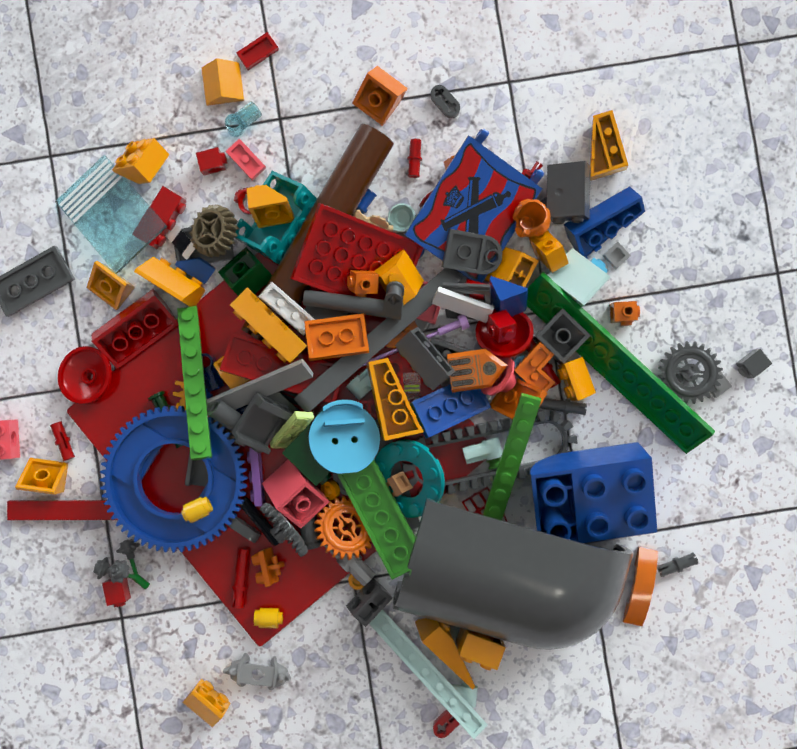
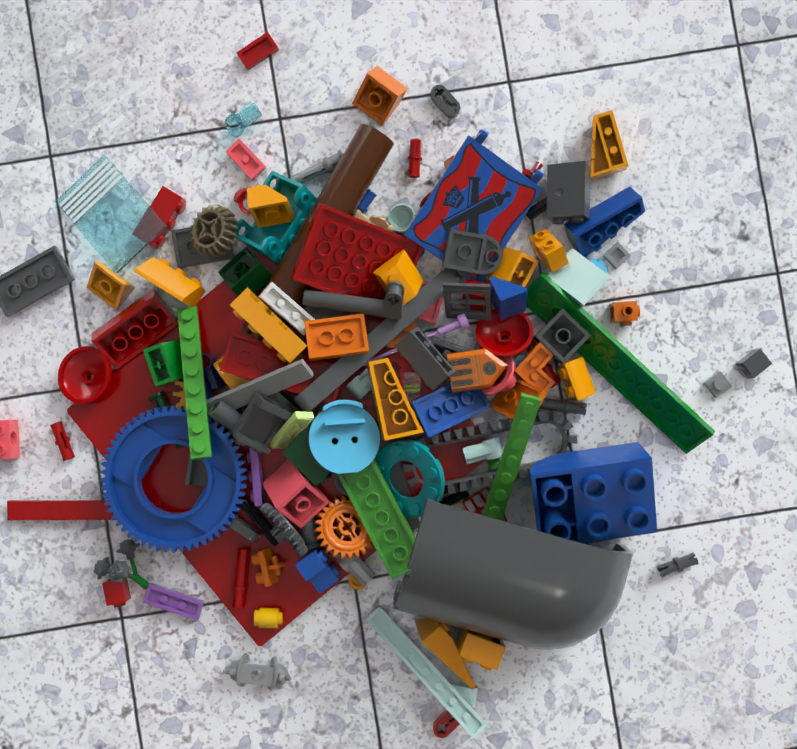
(43, 476): light orange slope -> none
(141, 160): light orange slope -> none
(165, 362): none -> green slope
(173, 601): none -> medium lavender plate
(181, 241): sticker -> none
(196, 509): yellow brick -> none
(197, 268): blue tile -> none
(207, 702): light orange slope -> none
(211, 161): red brick -> none
(222, 82): light orange slope -> none
(317, 569): none -> blue brick
(327, 165): none -> light grey pin
(330, 489): light orange tile -> none
(363, 282): orange brick -> none
(369, 602): dark grey brick -> none
(399, 484): medium nougat tile -> none
(455, 498): none -> black axle
(462, 304): white tile -> none
(501, 326): red brick -> none
(531, 218): orange hair -> none
(642, 586): orange slope -> none
(691, 352): dark grey gear -> none

